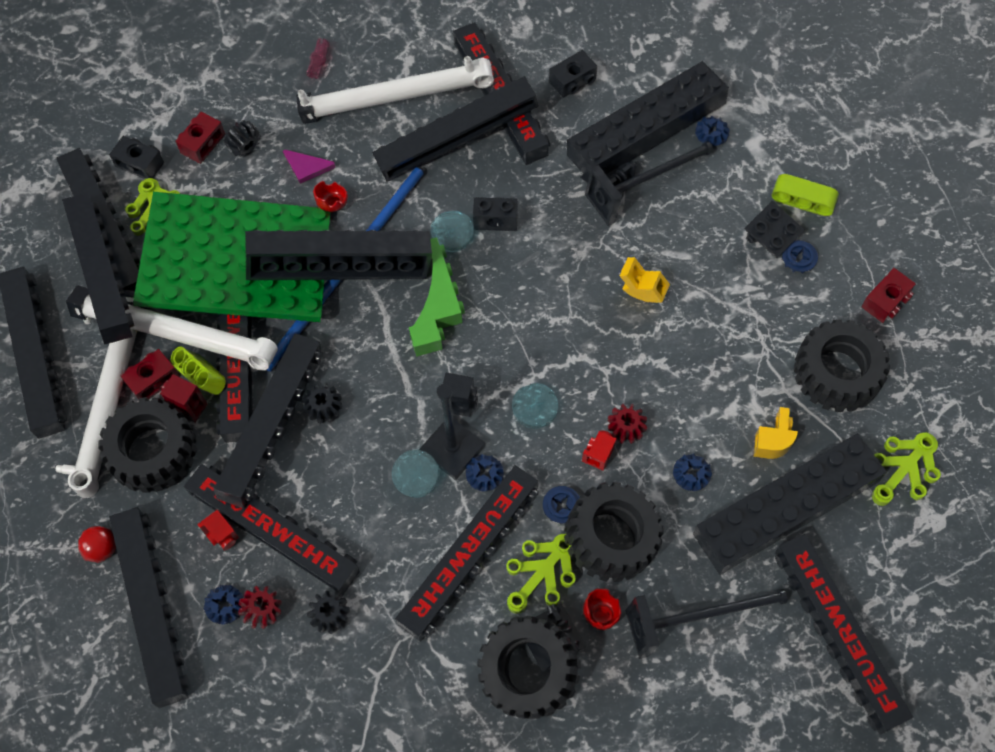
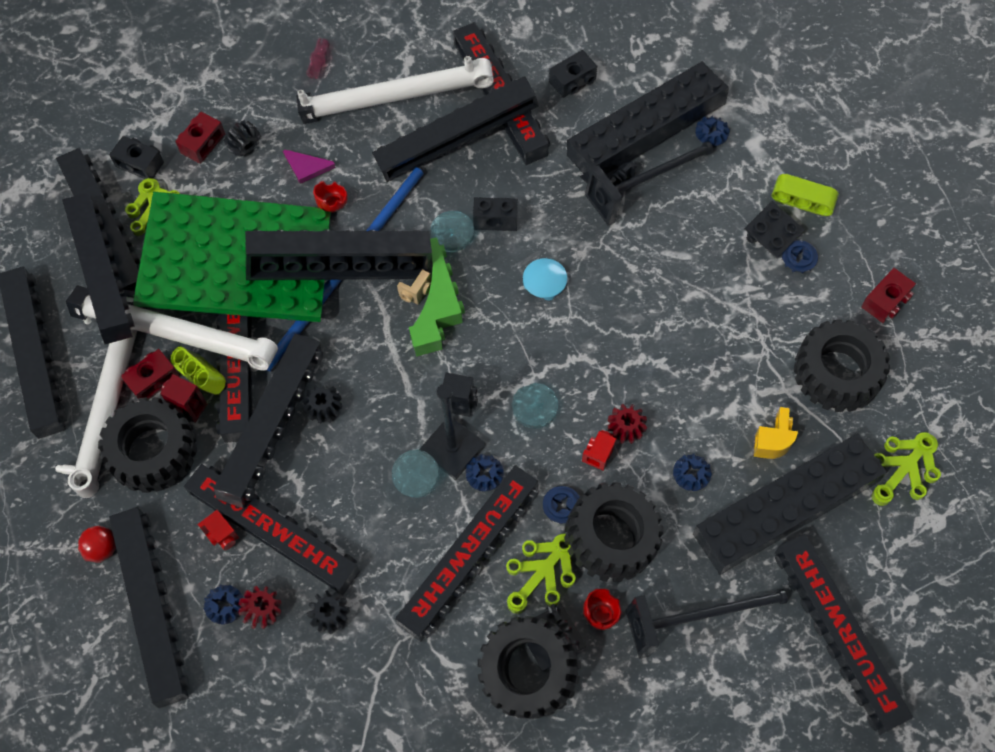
(418, 289): none -> tan bracket
(545, 278): none -> medium azure dish
(642, 284): yellow brick -> none

